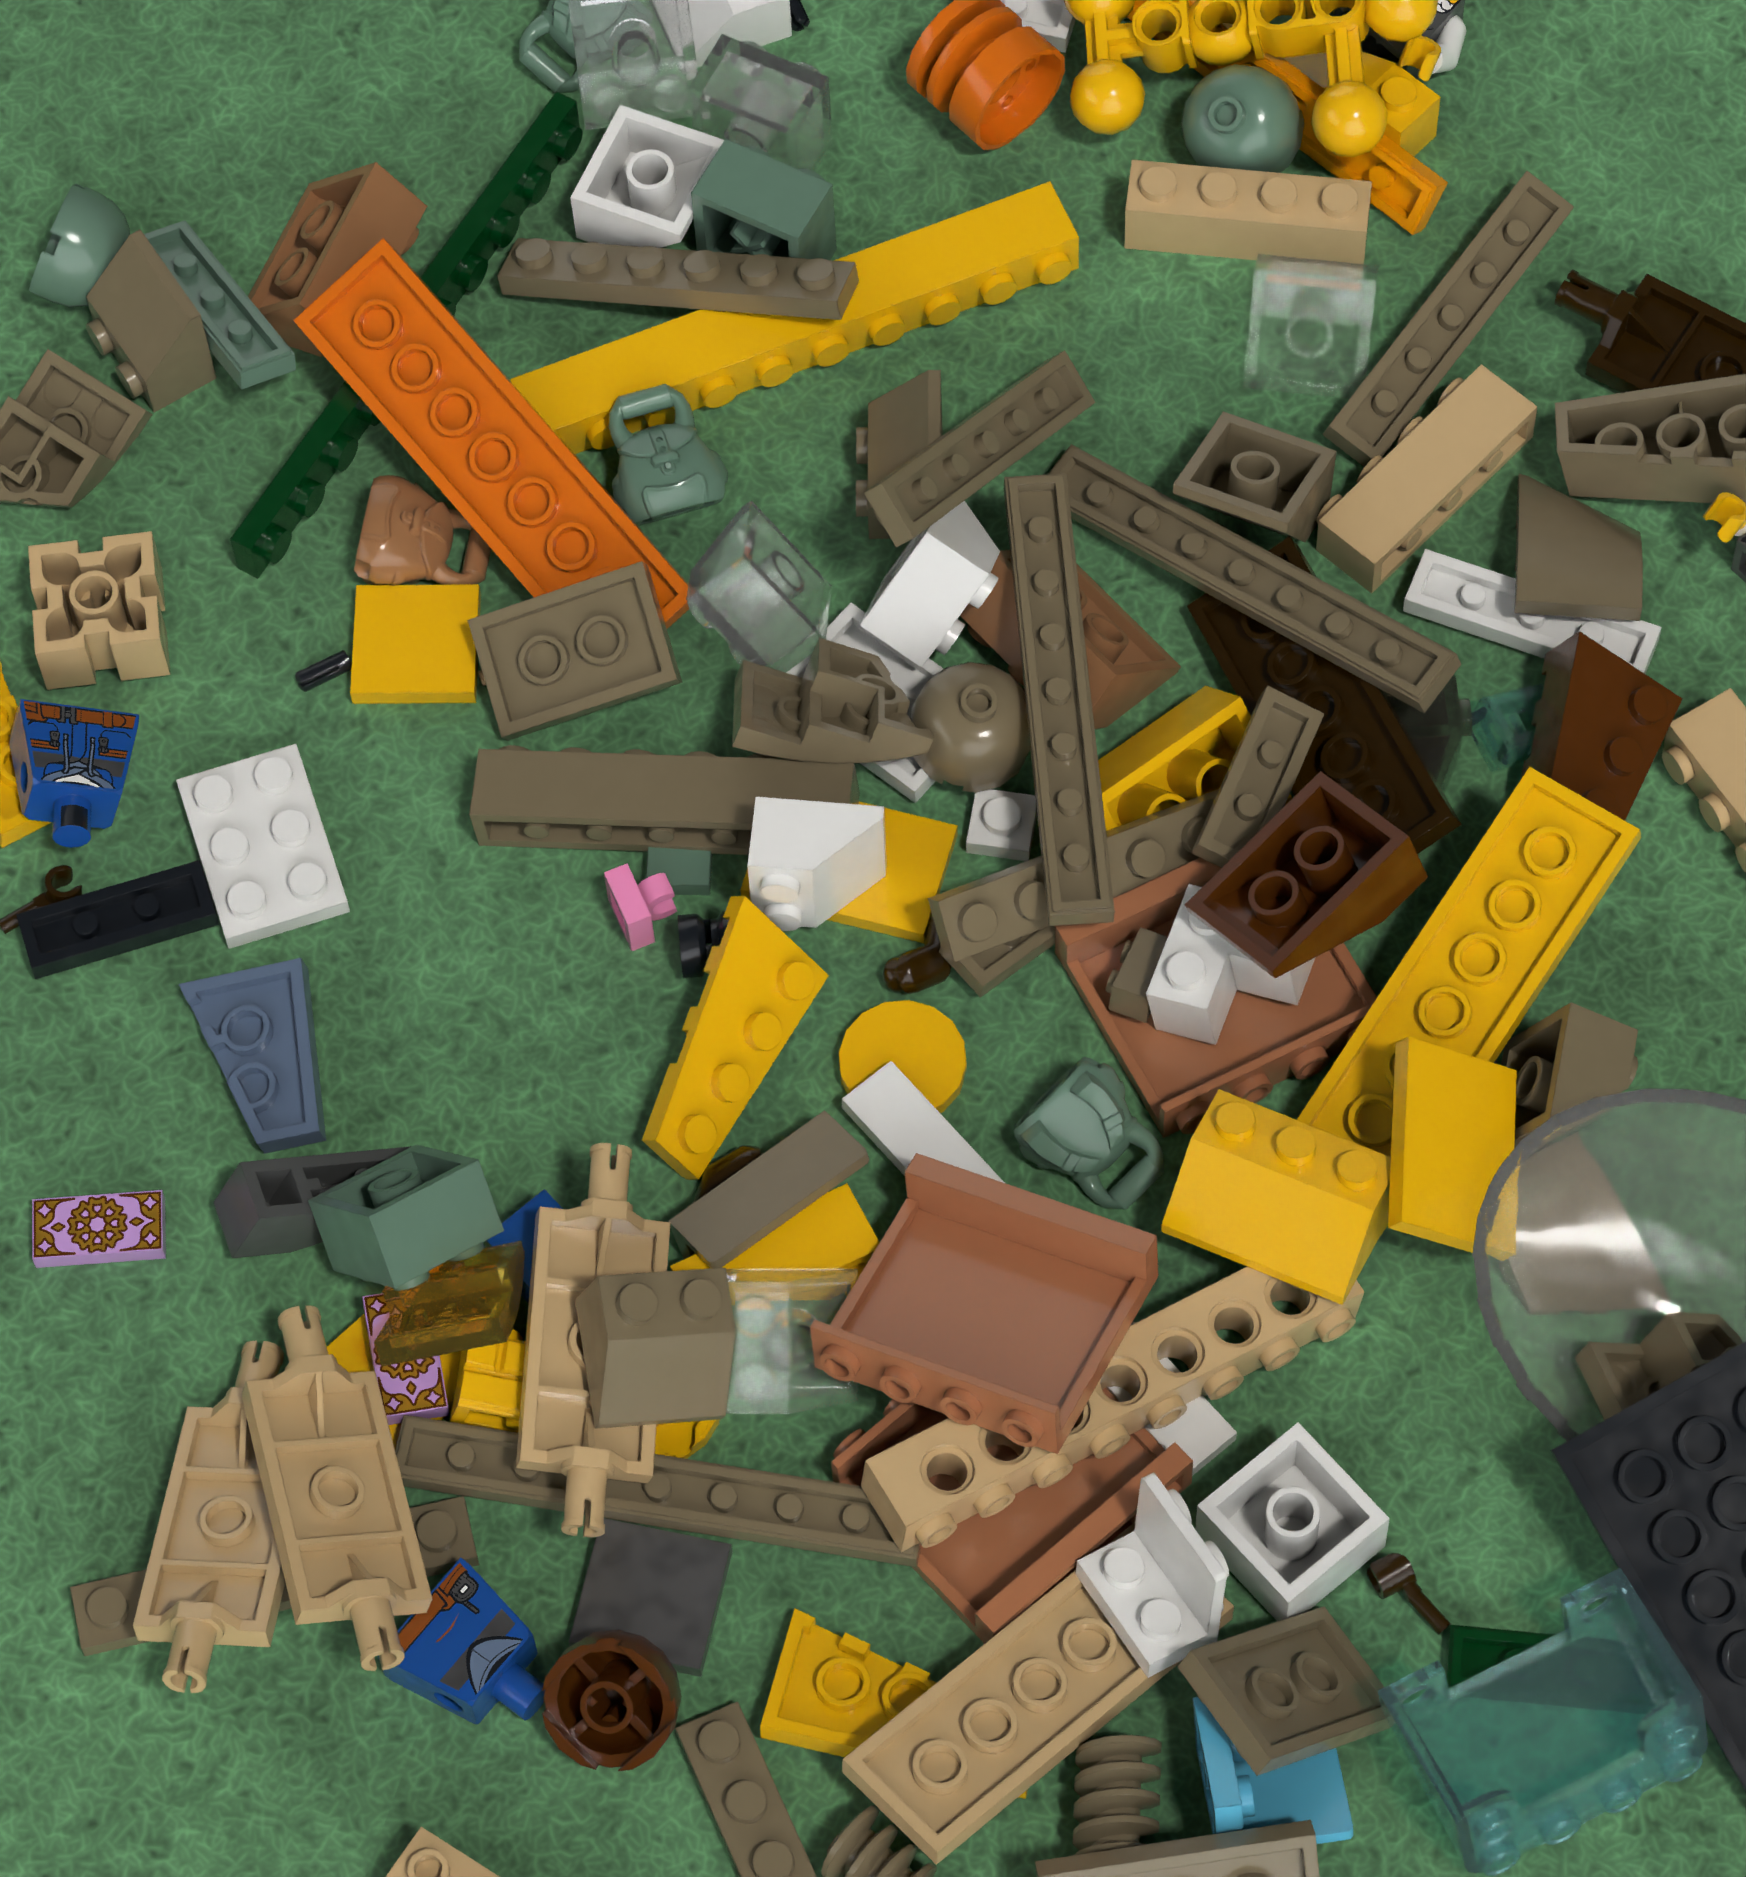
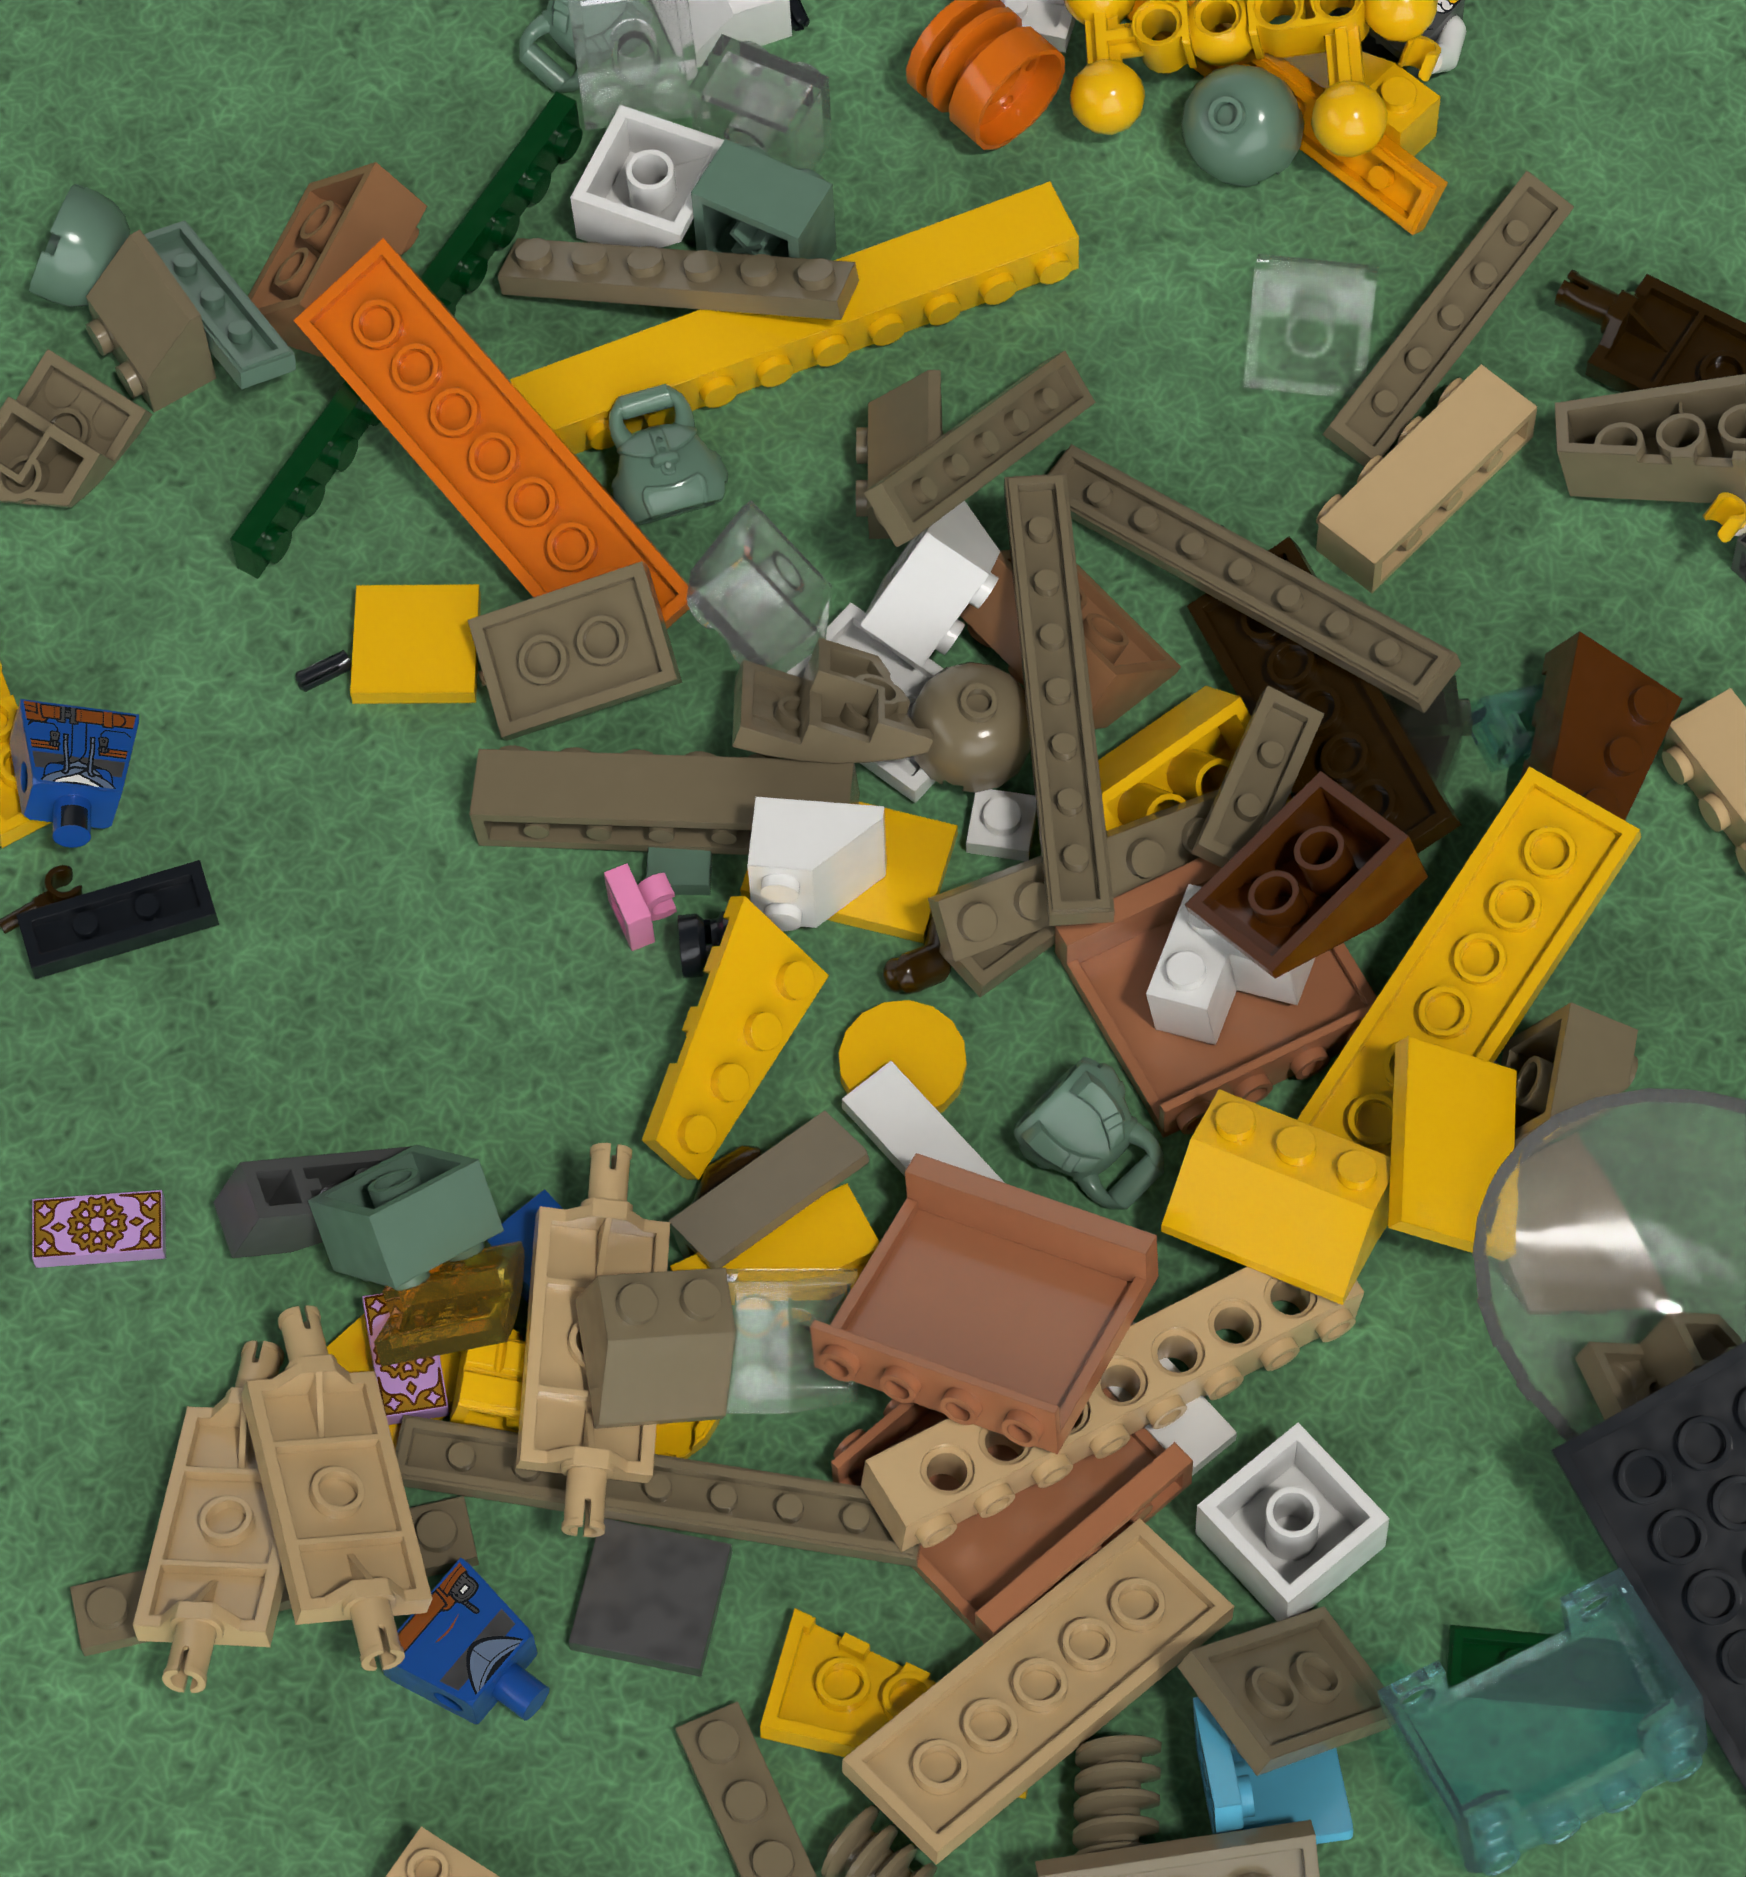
(98, 610): tan brick -> none
(262, 846): white plate -> none
(266, 1047): sand blue wing -> none
(411, 536): medium nougat piece -> none
(611, 1700): reddish brown cylinder -> none
(1131, 982): dark tan piece -> none
(1159, 1582): white bracket -> none
(1245, 213): tan brick -> none
(1259, 476): dark tan slope -> none
(1396, 1574): dark brown hand -> none
(1484, 603): white plate -> none
(1574, 558): dark tan slope -> none

